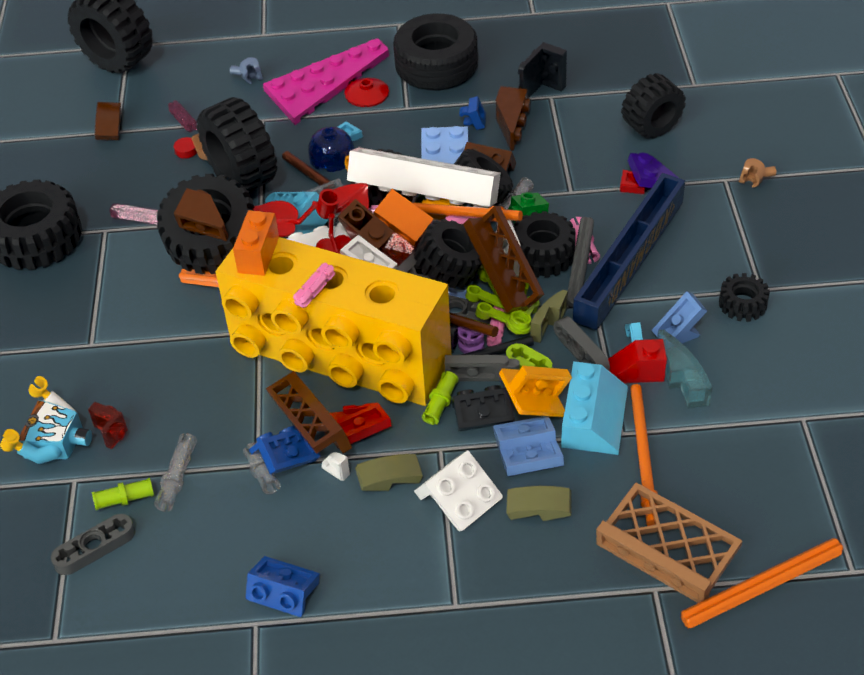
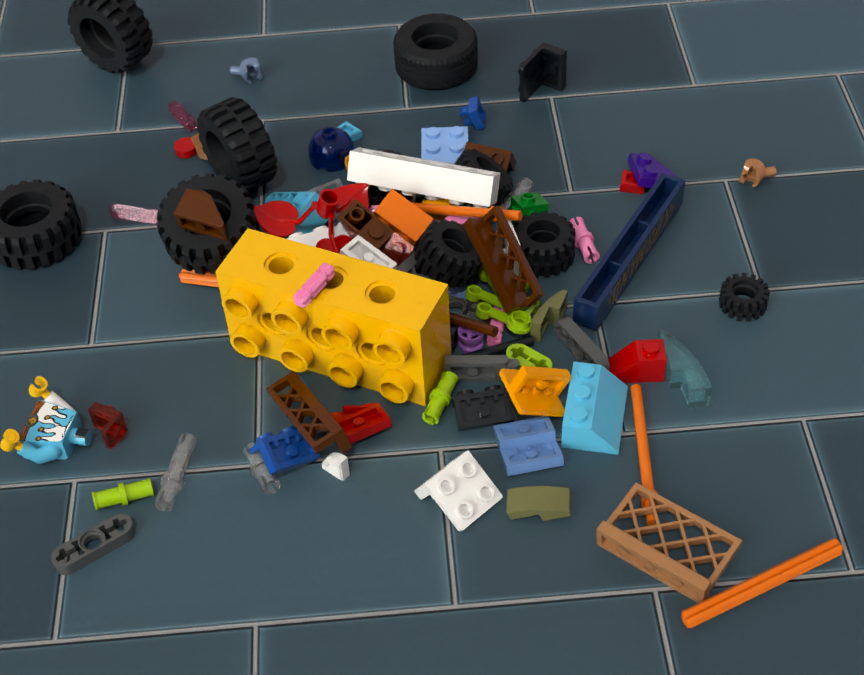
(107, 121): reddish brown slope -> none
(256, 243): orange brick -> none
(280, 585): blue bracket -> none
(304, 168): copper bar -> none
(321, 81): dark pink wing -> none
(366, 92): red dish -> none
(383, 471): olive slope -> none
(511, 113): reddish brown slope -> none
(580, 258): dark grey axle -> none
(634, 331): medium azure tile -> none
(653, 106): black tyre -> none
(681, 318): medium blue slope -> none

